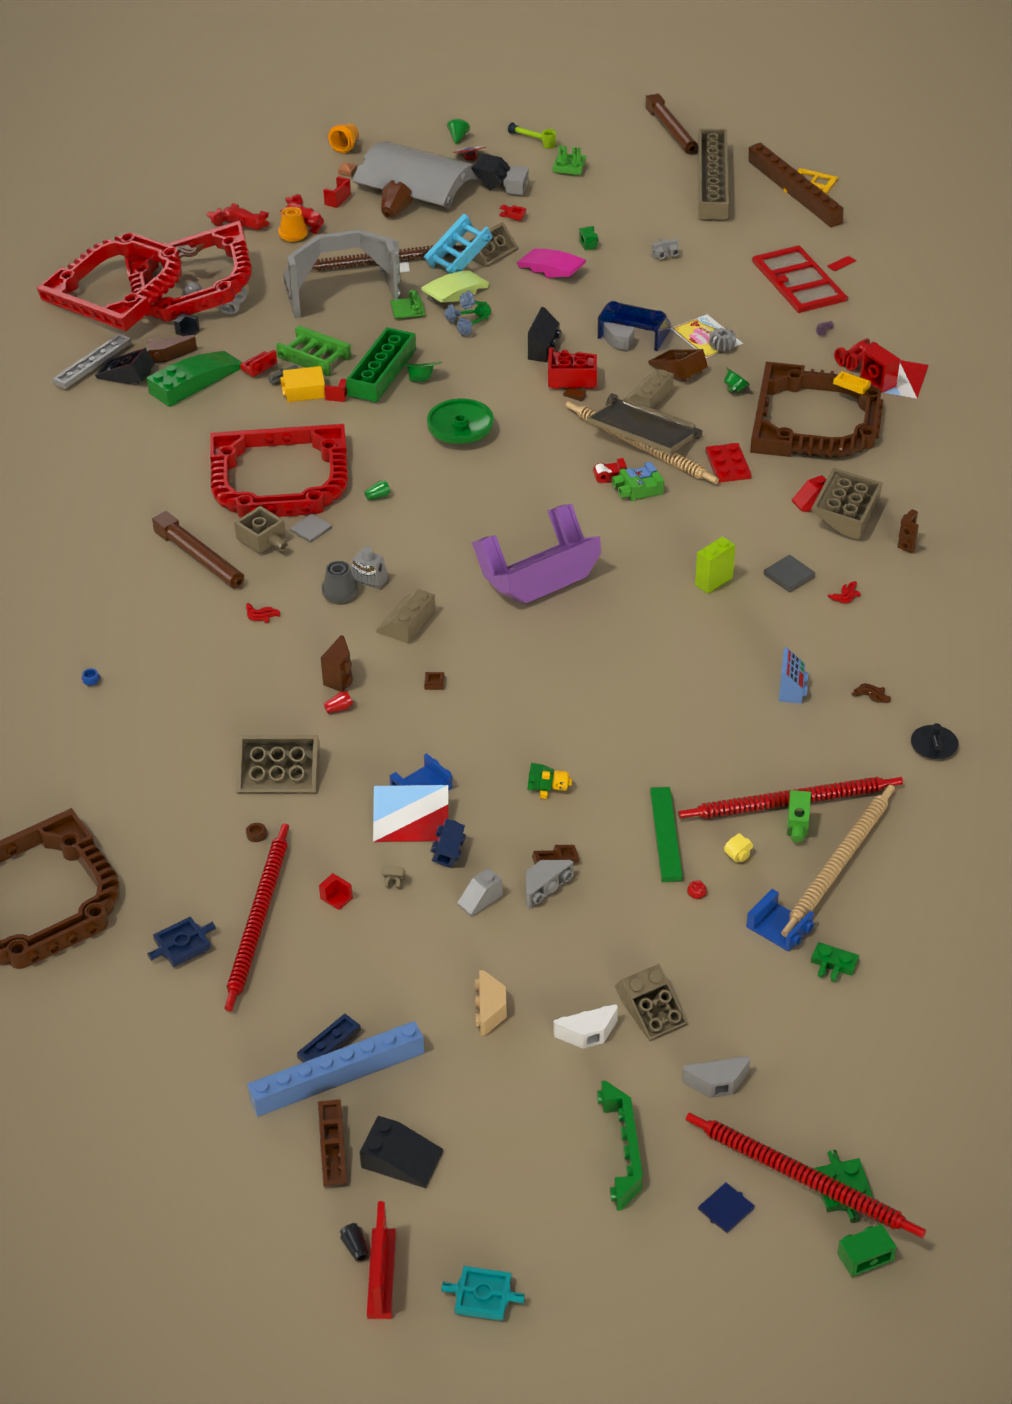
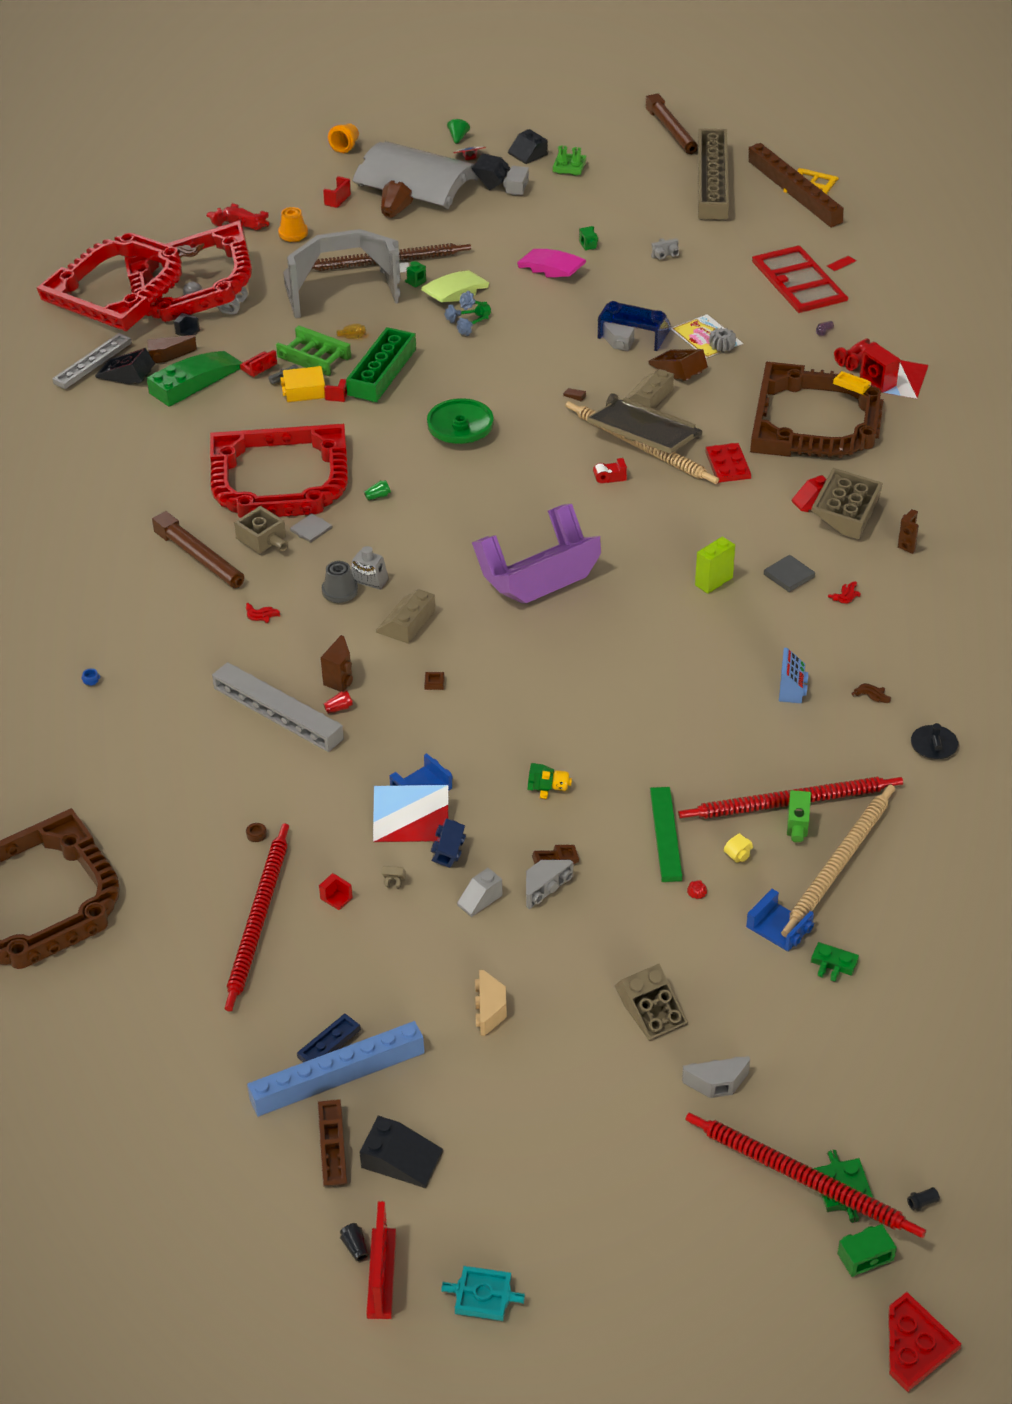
(181, 941): dark blue plate -> none
(278, 707): none -> light grey brick
(278, 763): dark tan slope -> none
(309, 215): red animal -> none
(347, 169): nougat tile -> none
(352, 331): none -> clear yellow plant
(408, 307): bright green hinge -> none
(416, 274): none -> green brick
(420, 372): green piece -> none
(450, 238): medium azure fence -> none
(497, 247): dark tan slope -> none
(513, 212): red plate -> none
(529, 147): none -> black slope
(542, 335): black slope -> none
(547, 136): lime piece -> none
(571, 369): red wedge -> none
(587, 1027): white slope -> none
(617, 1101): green slope -> none
(639, 482): bright green hips -> none
(726, 1207): clear blue piece -> none
(734, 381): green piece -> none
(916, 1342): none -> red plate
(921, 1199): none -> black pin

